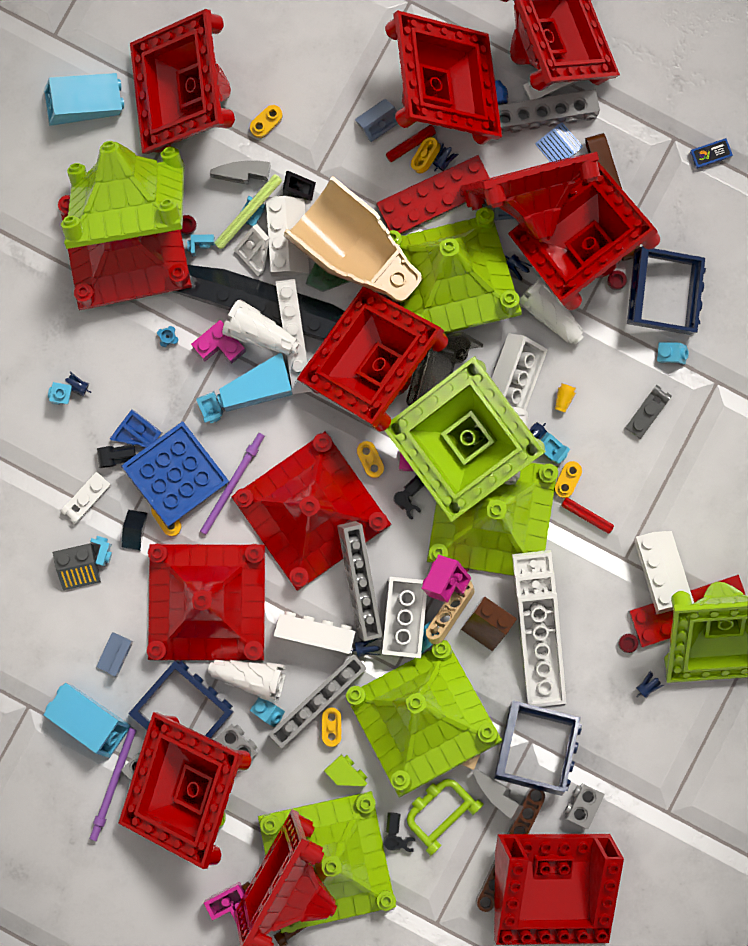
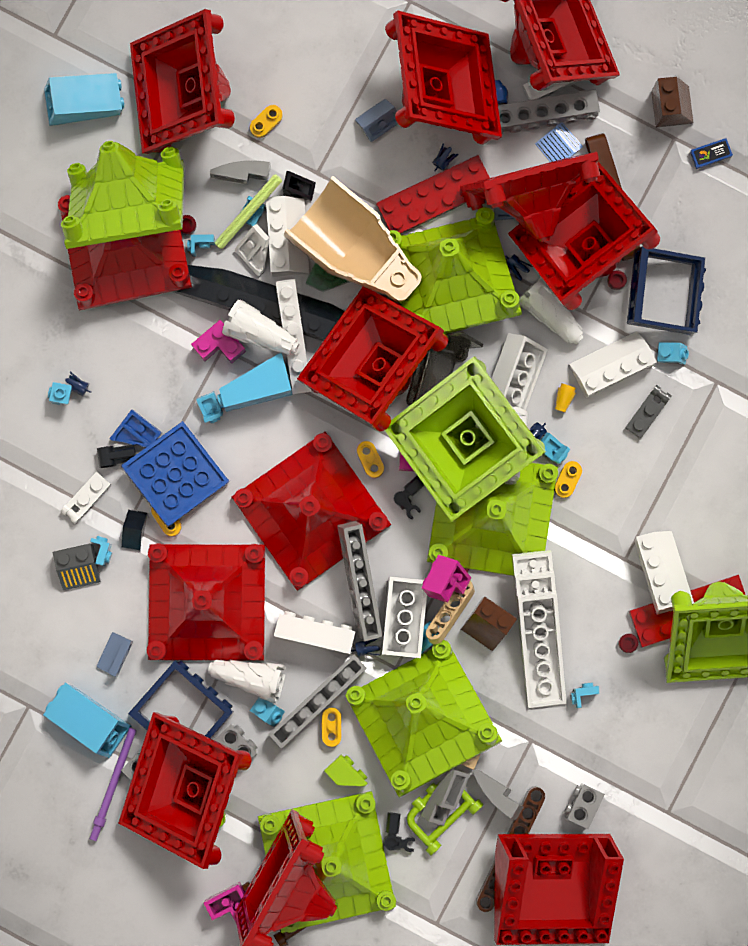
(167, 331): dark azure plate -> none
(251, 450): medium lavender bar -> none
(410, 143): red axle -> none
(425, 155): yellow plate -> none
(445, 797): none -> light grey slope
(572, 746): window -> none
(587, 515): red axle -> none
(587, 689): none -> medium azure bracket
(612, 364): none -> white slope
(647, 687): dark blue piece -> none
(671, 102): none -> reddish brown slope

